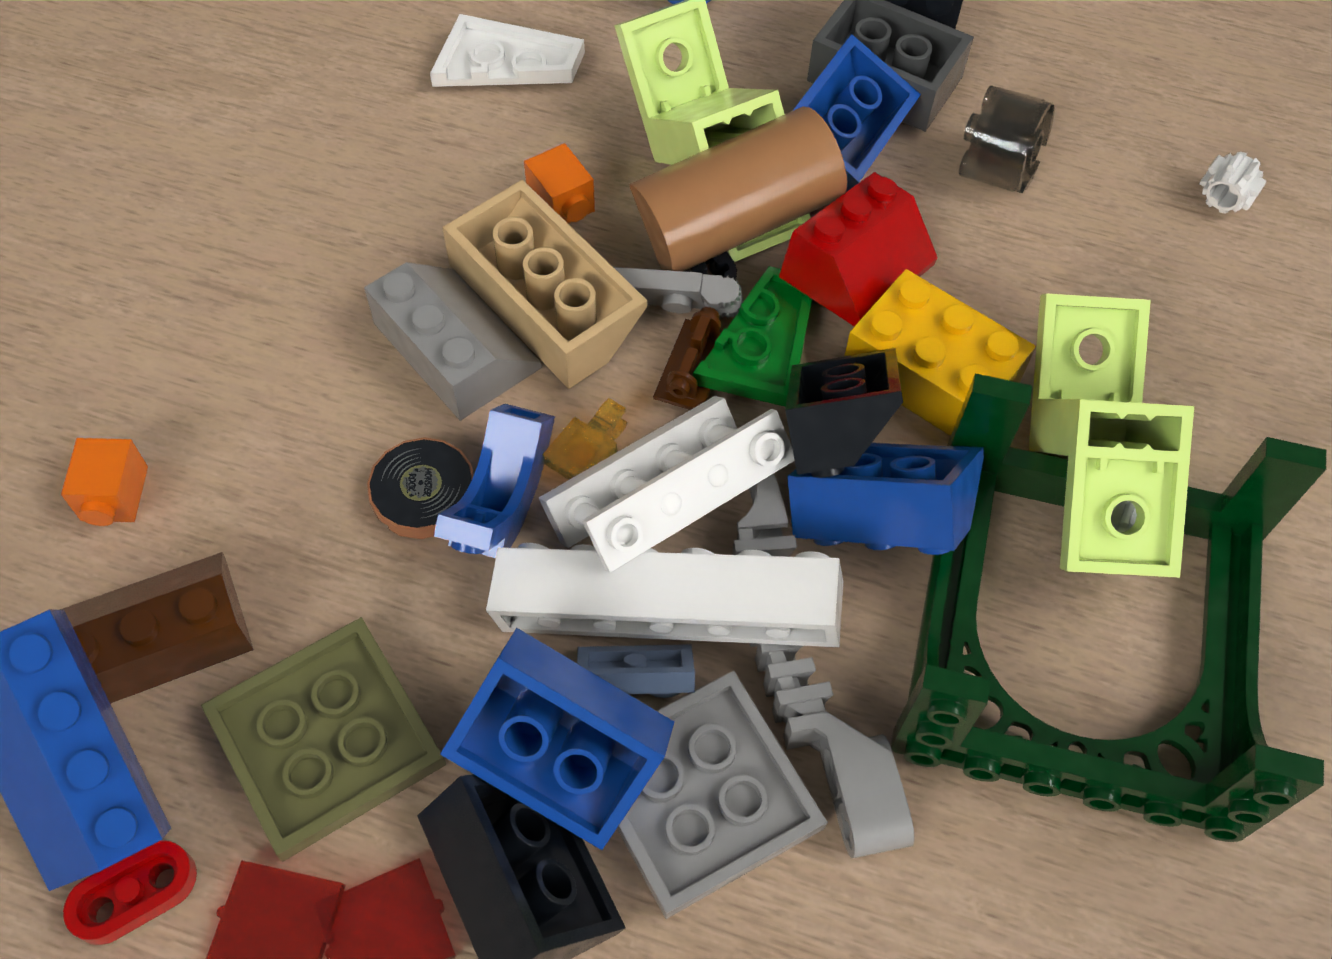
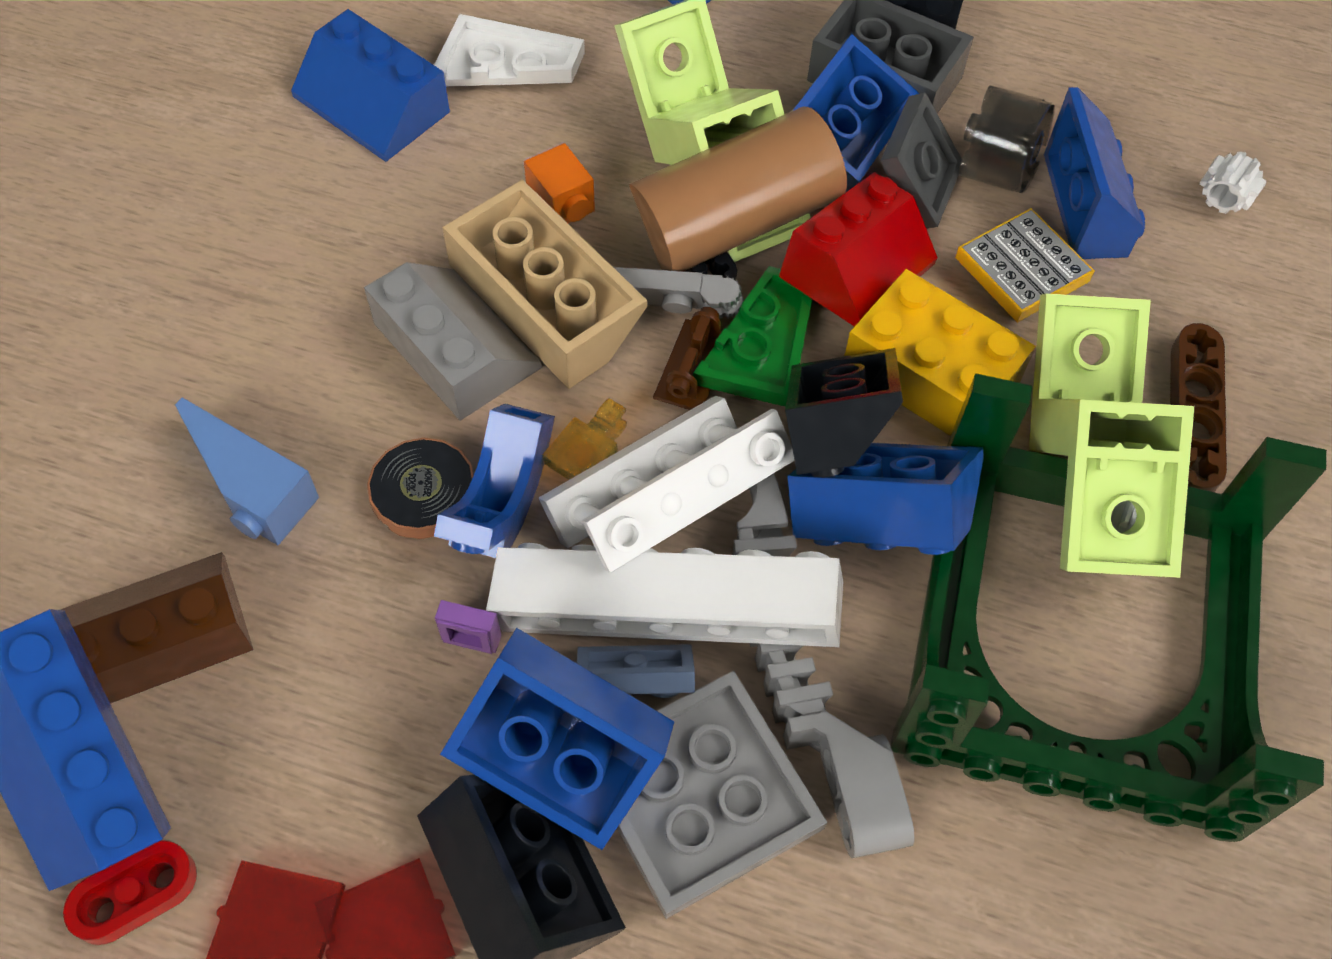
(104, 480): orange brick -> none
(257, 483): none -> medium blue slope
(322, 738): olive plate -> none
(370, 85): none -> blue slope
(468, 627): none -> medium lavender tile
(922, 158): none -> dark grey plate
(1022, 262): none -> tile
(1092, 182): none -> blue slope
(1208, 410): none -> reddish brown beam

